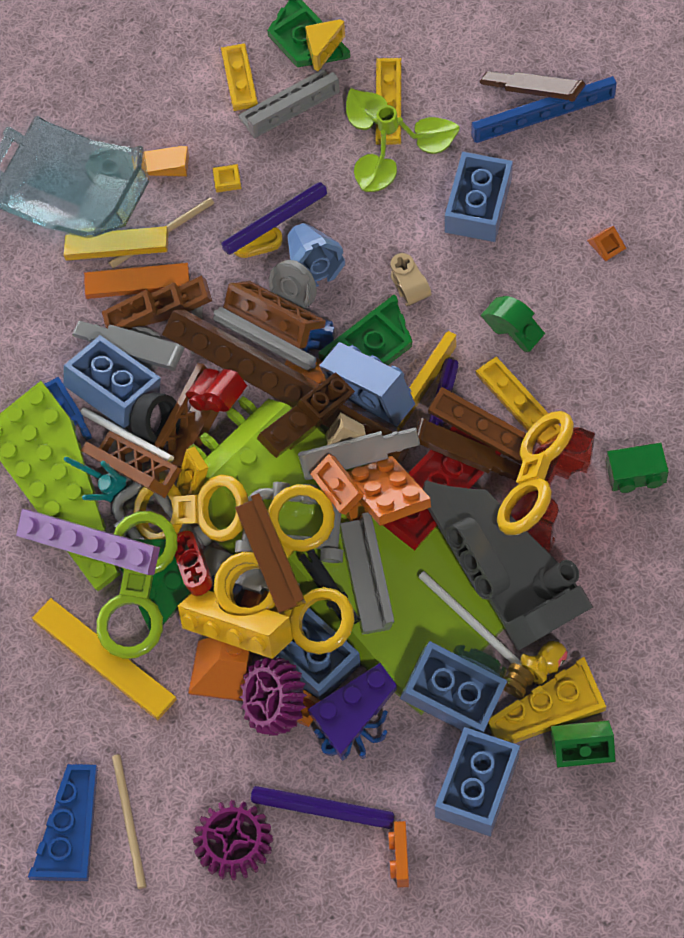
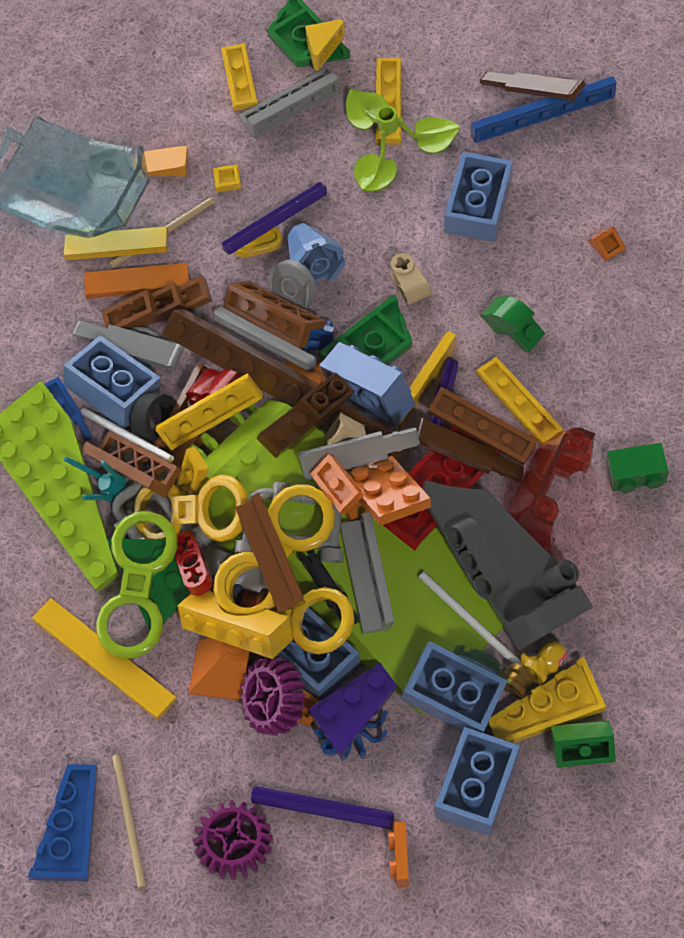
(88, 542): medium lavender plate -> none
(209, 411): none -> yellow tile
(533, 473): yellow bar -> none

